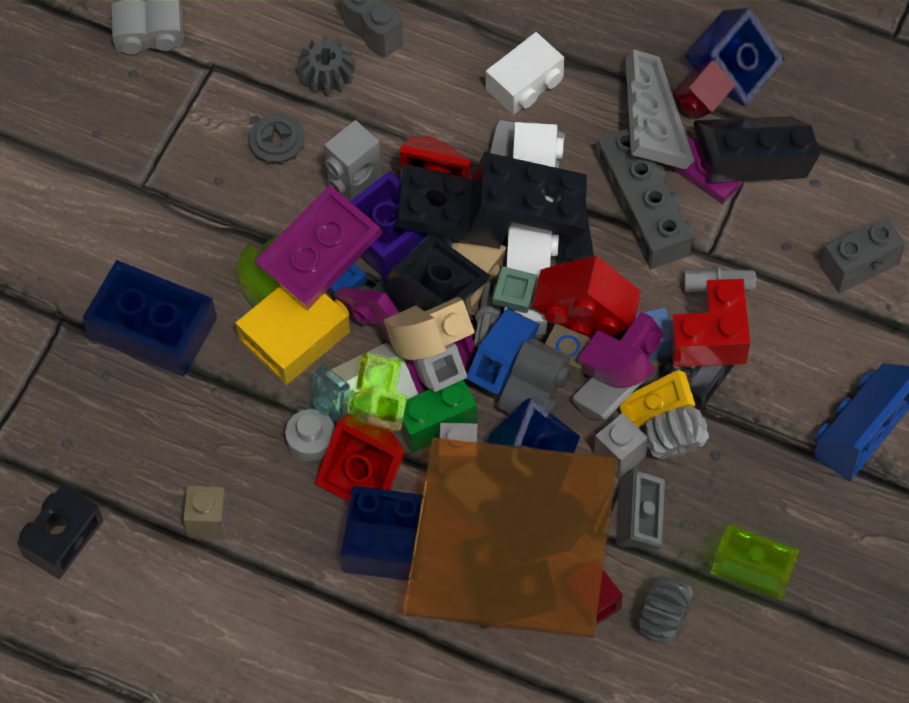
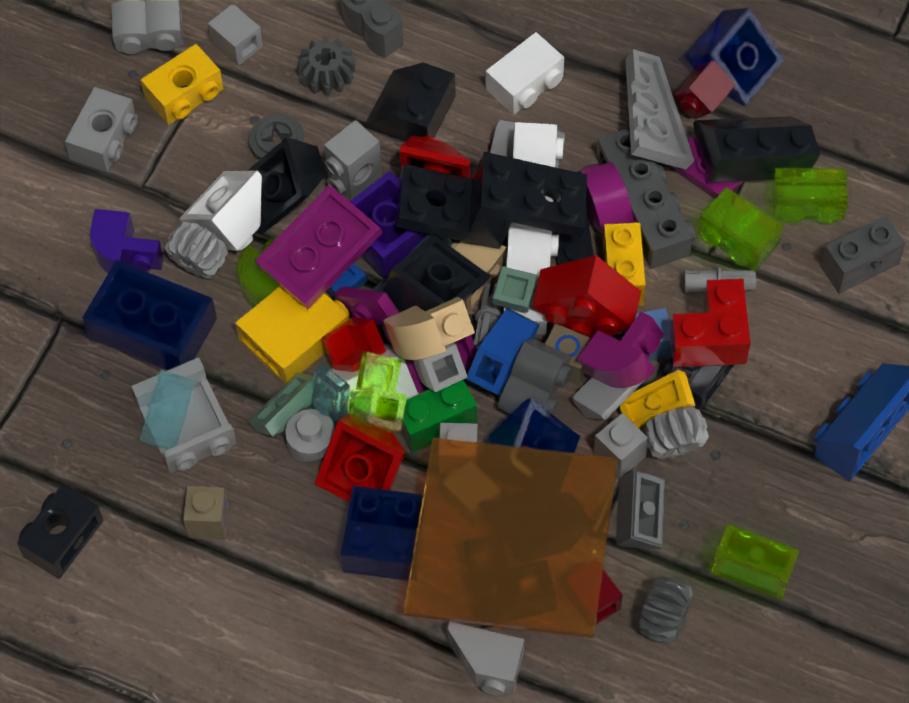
(101, 112): none -> light grey brick
(113, 240): none -> dark purple brick
(167, 410): none -> clear light blue plate
(187, 69): none -> yellow brick
(196, 249): none -> light grey gear
(204, 427): none -> light grey panel
(229, 208): none -> white slope
(235, 34): none -> light grey panel
(283, 405): none -> sand green plate
(288, 178): none -> black slope
(350, 340): none -> red panel
(413, 102): none -> black slope
(488, 657): none -> light grey slope
(606, 196): none -> magenta brick
(625, 254): none -> yellow brick
(740, 229): none -> clear neon green brick
(809, 194): none -> clear neon green brick

